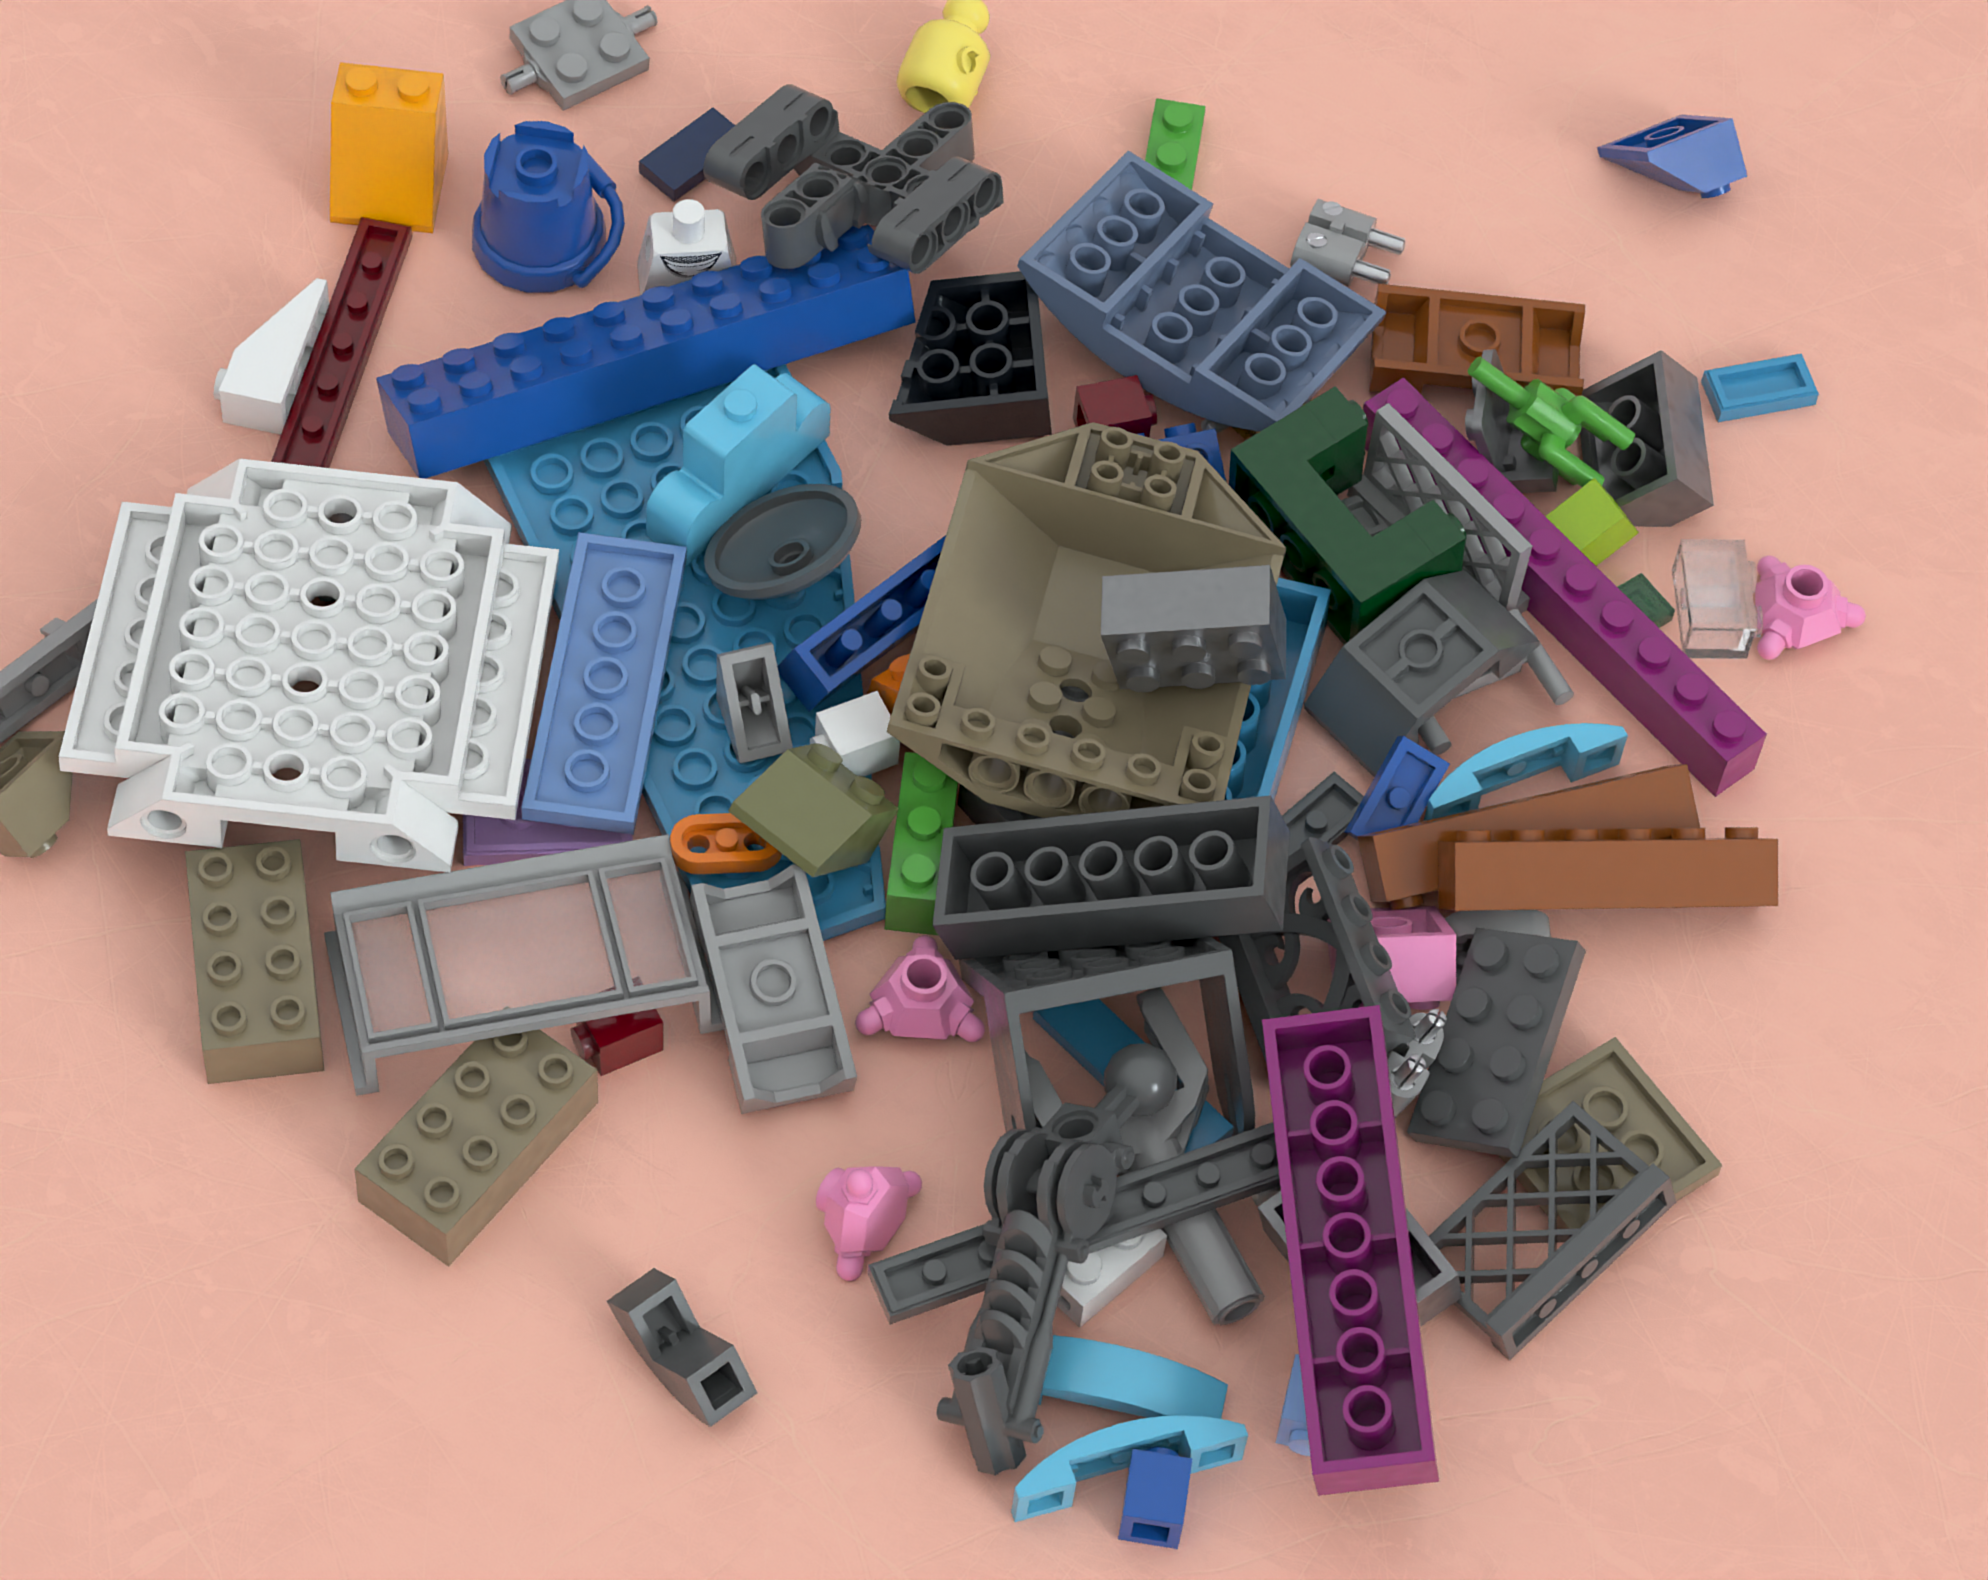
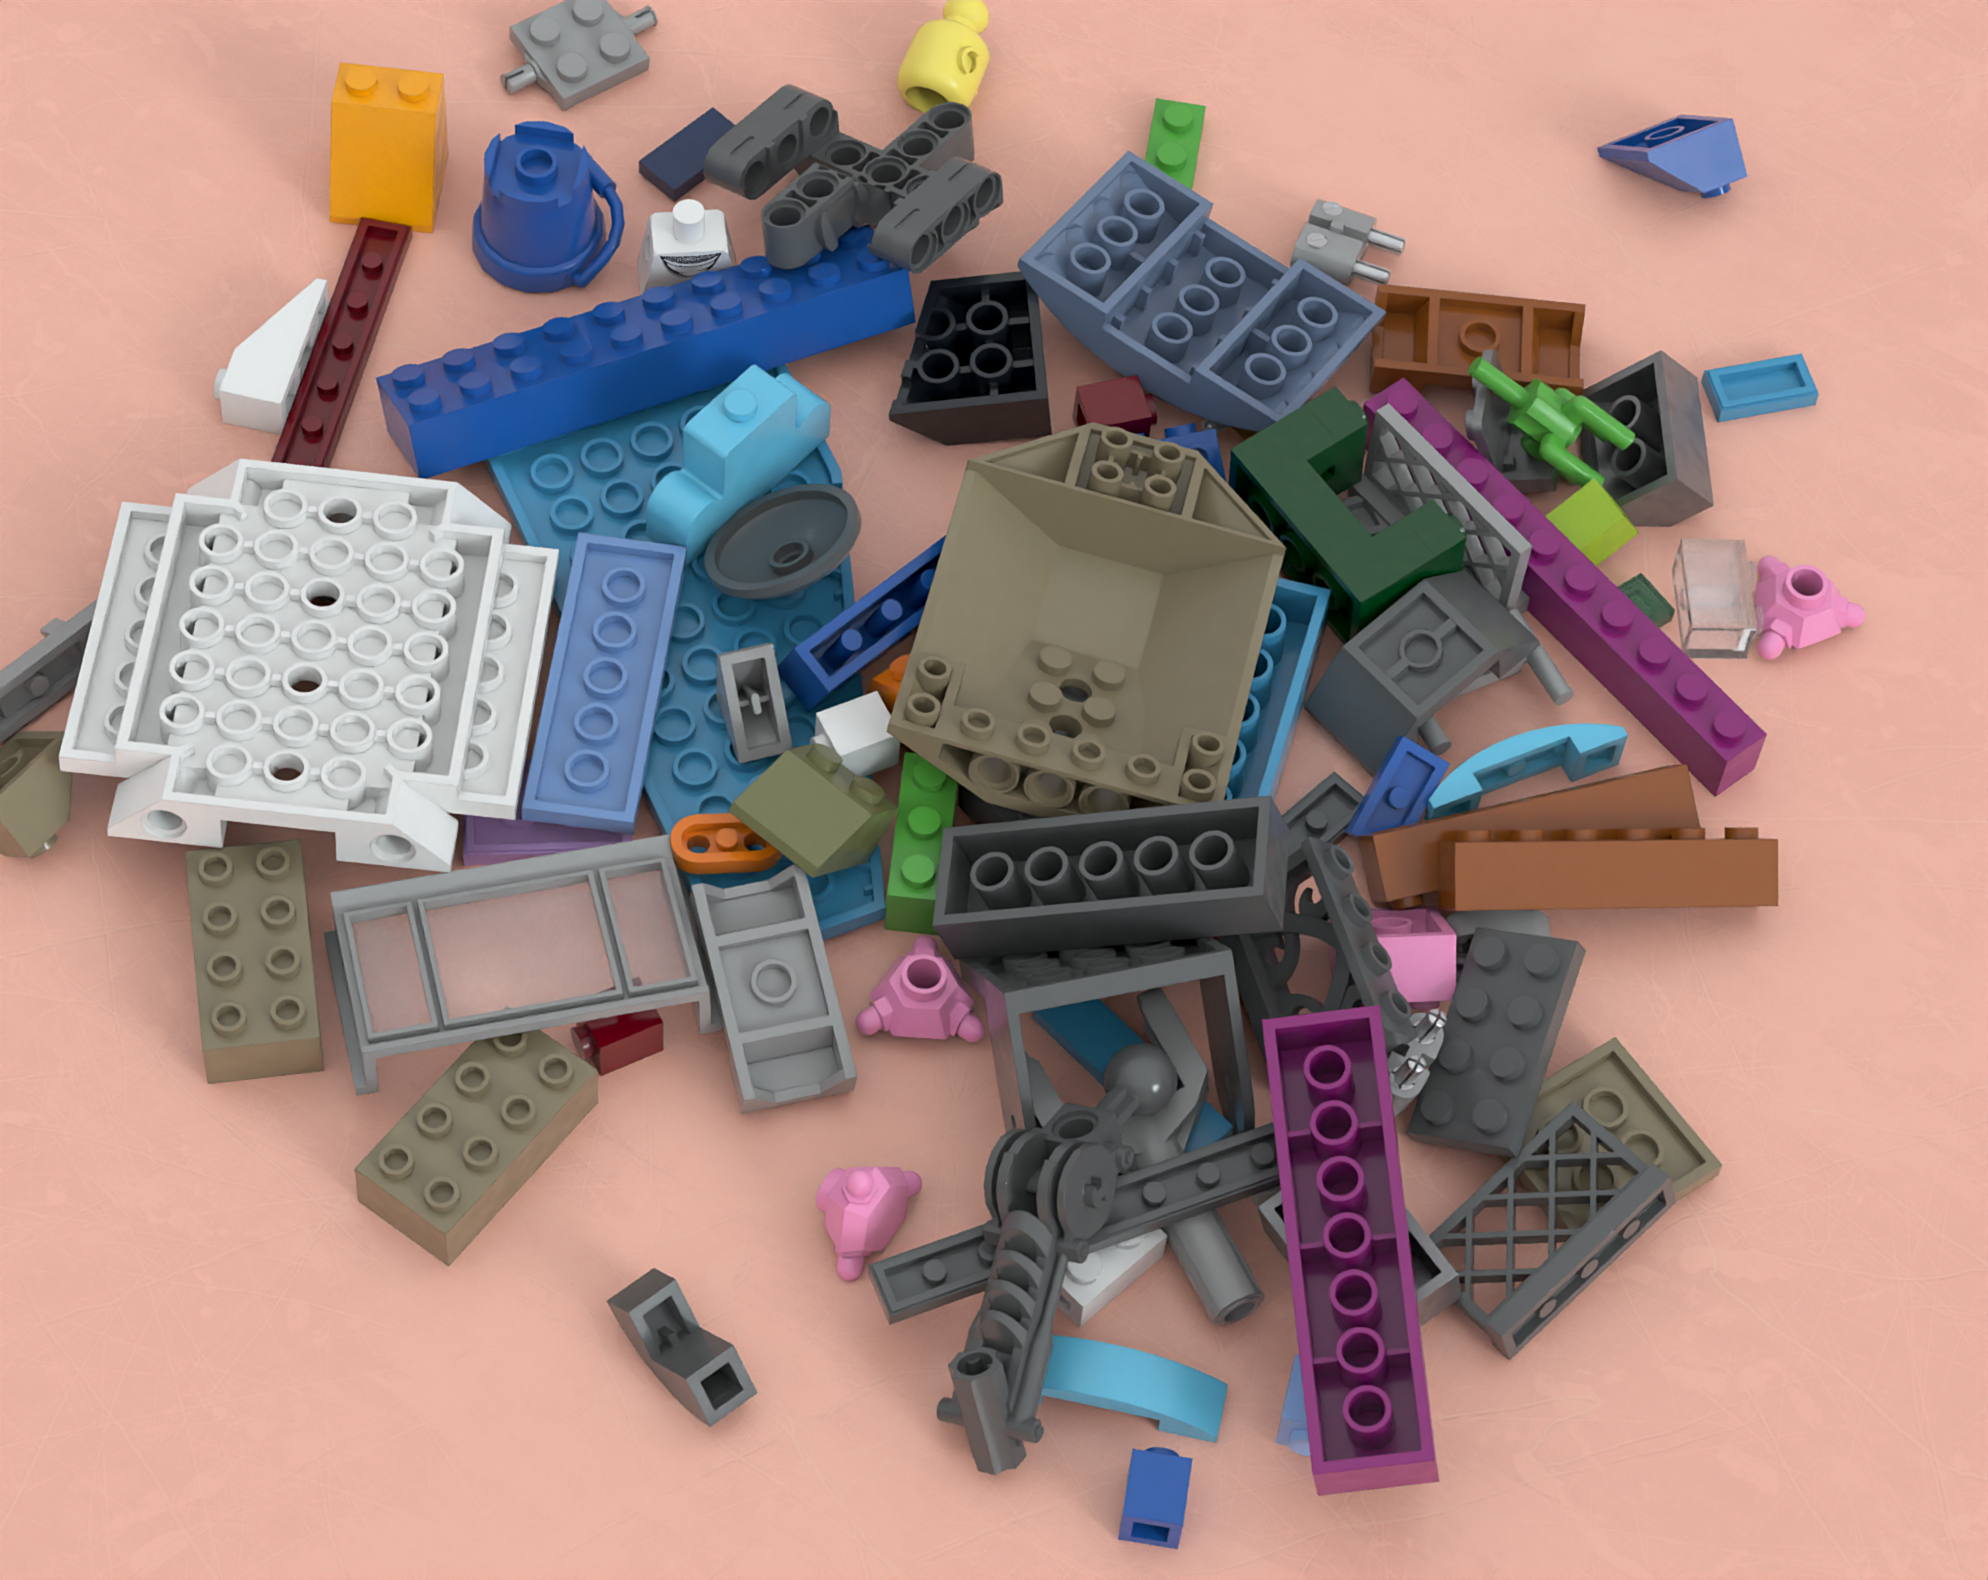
(1054, 1480): medium azure slope -> none
(1194, 628): flat silver brick -> none

